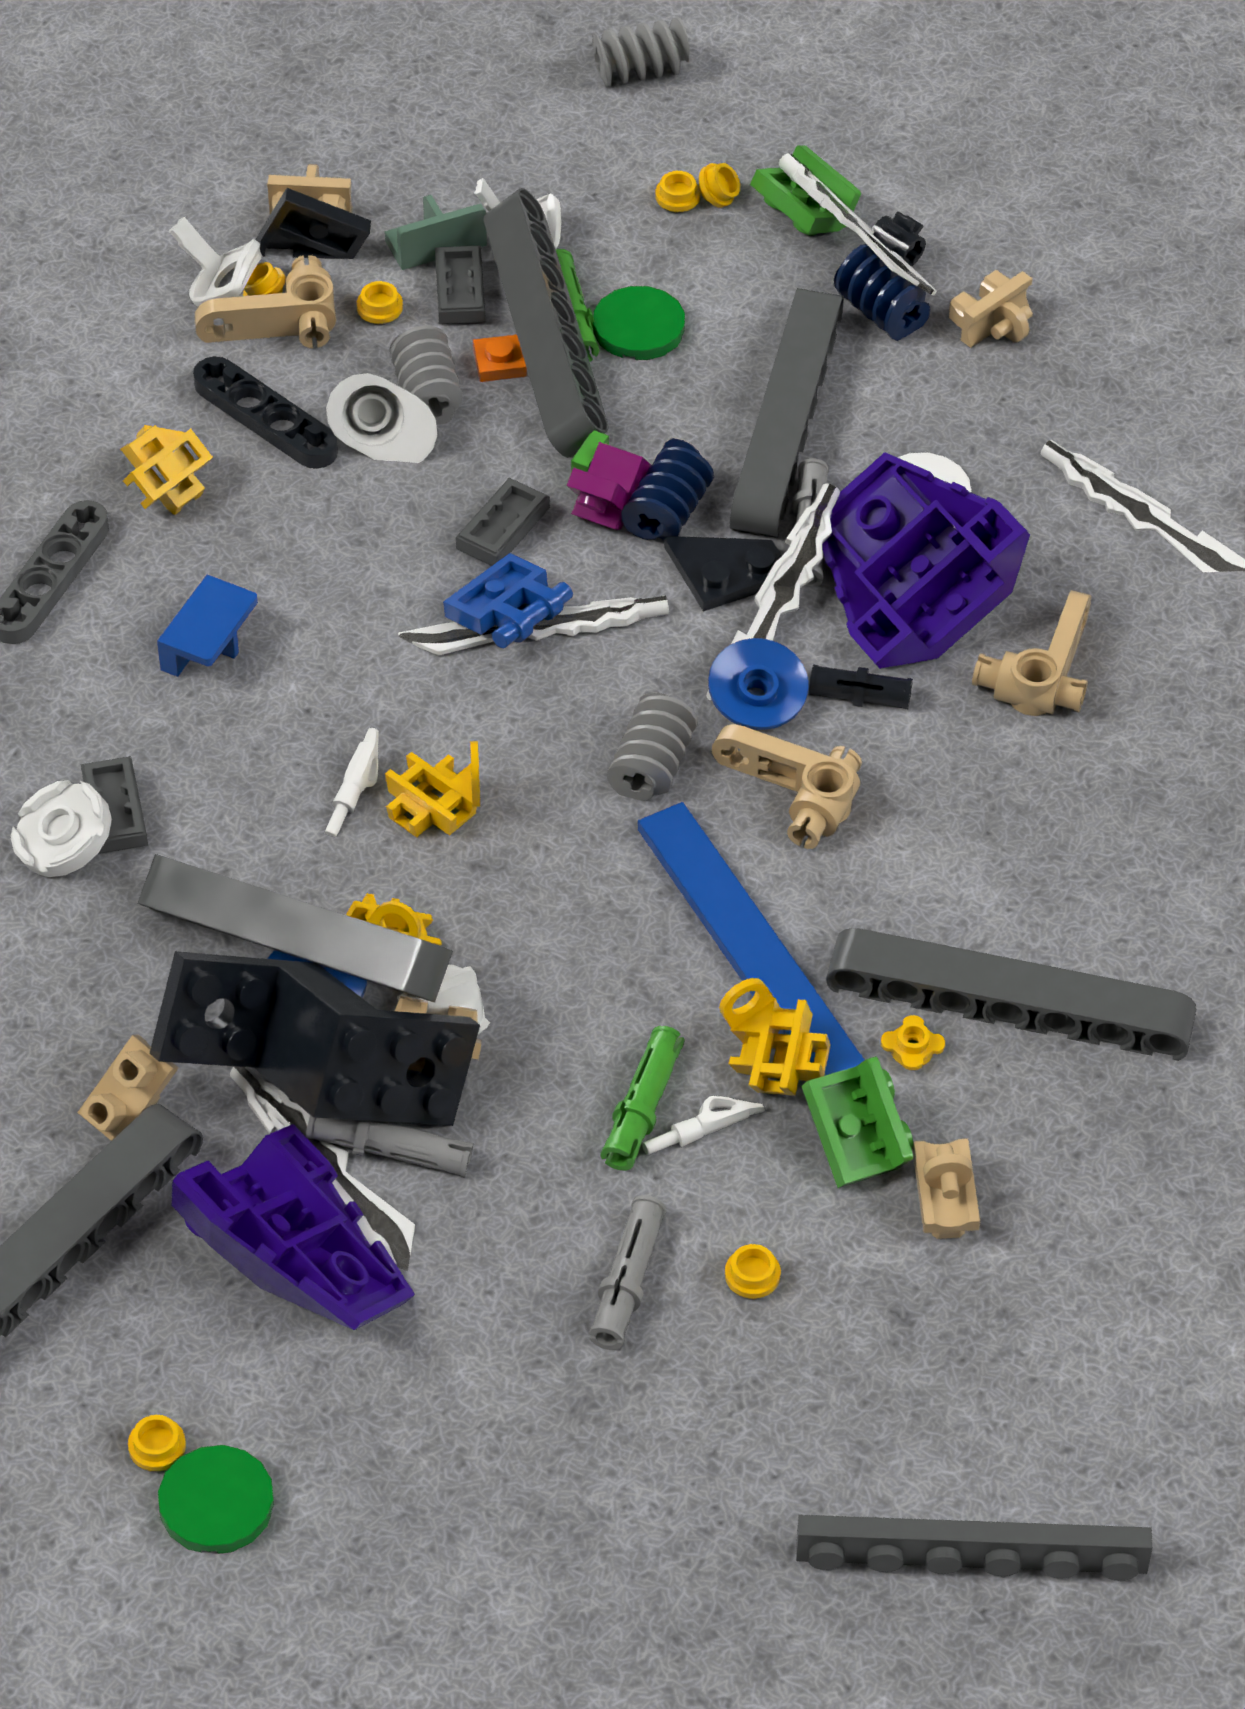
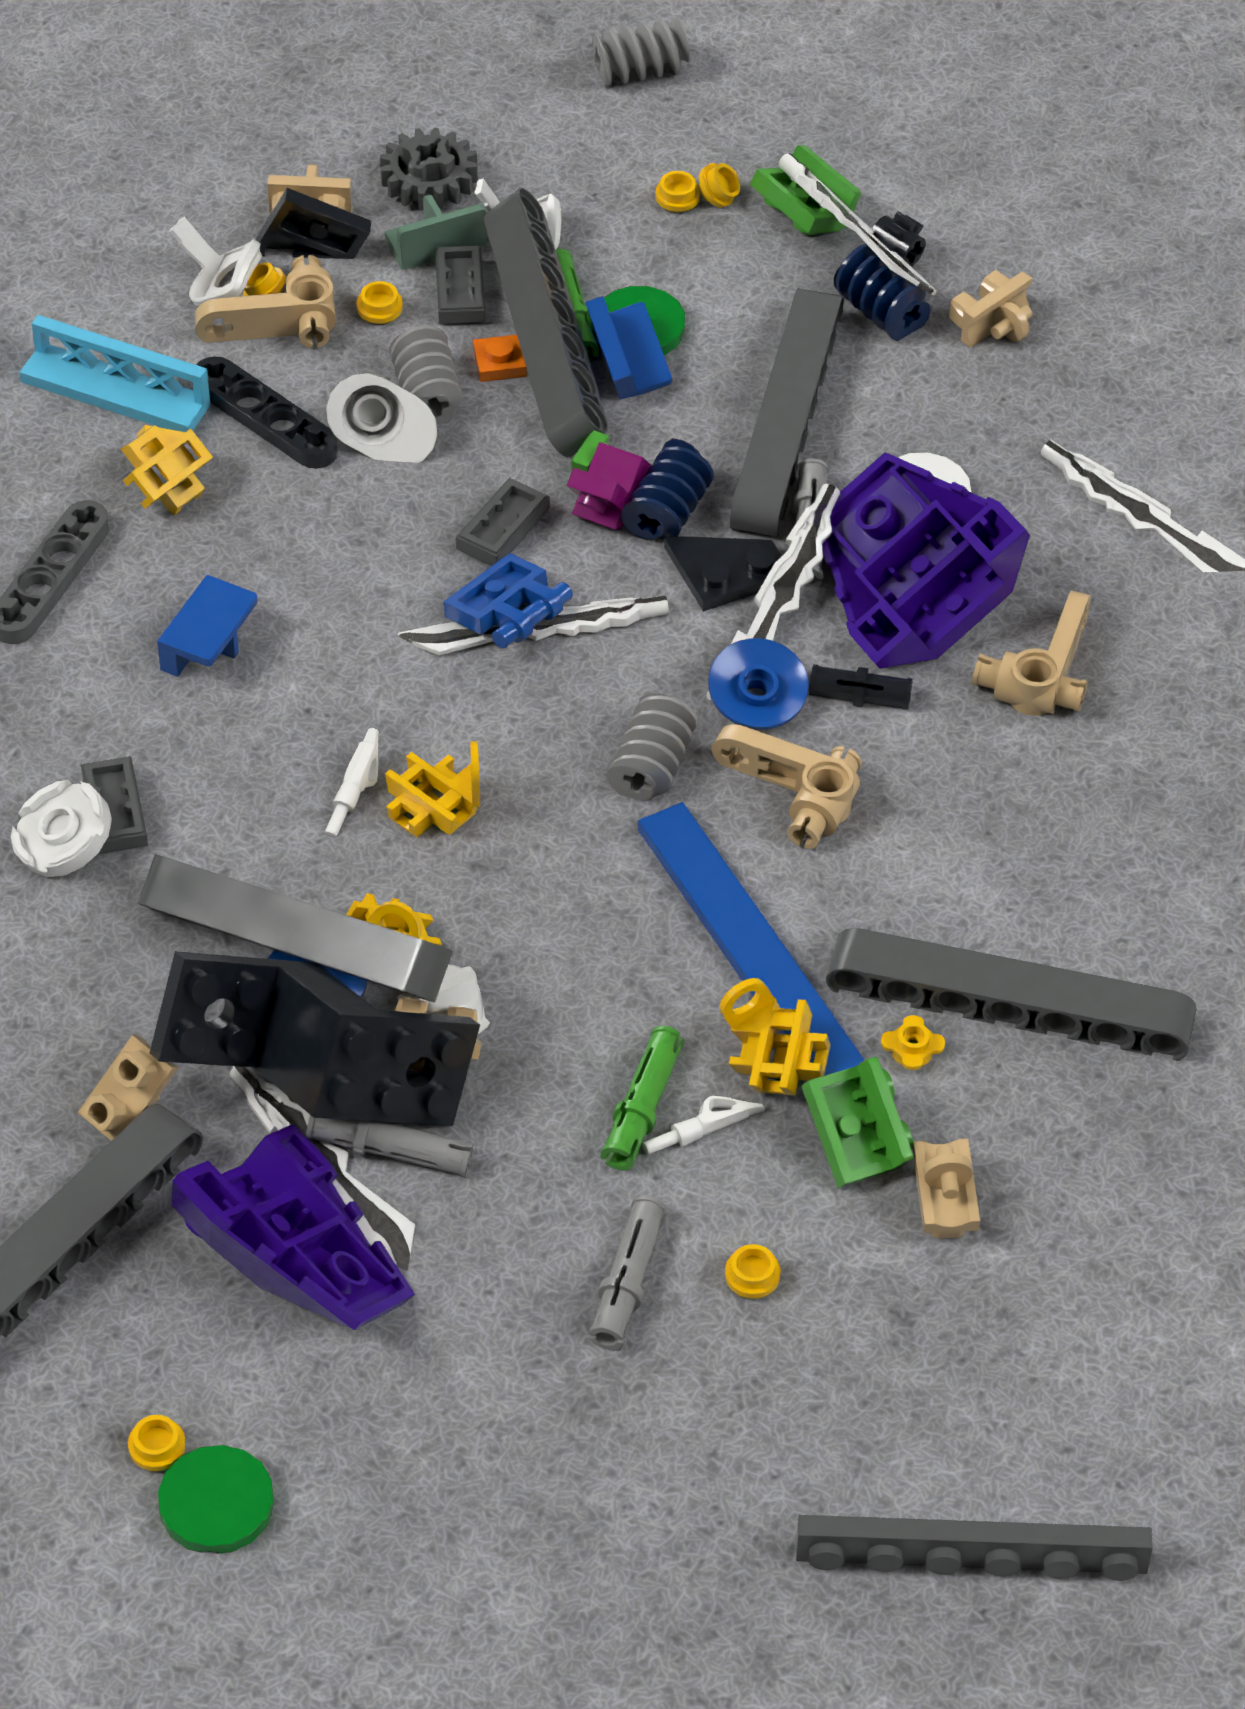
(116, 384): none -> medium azure fence
(428, 167): none -> dark grey gear
(629, 348): none -> blue panel

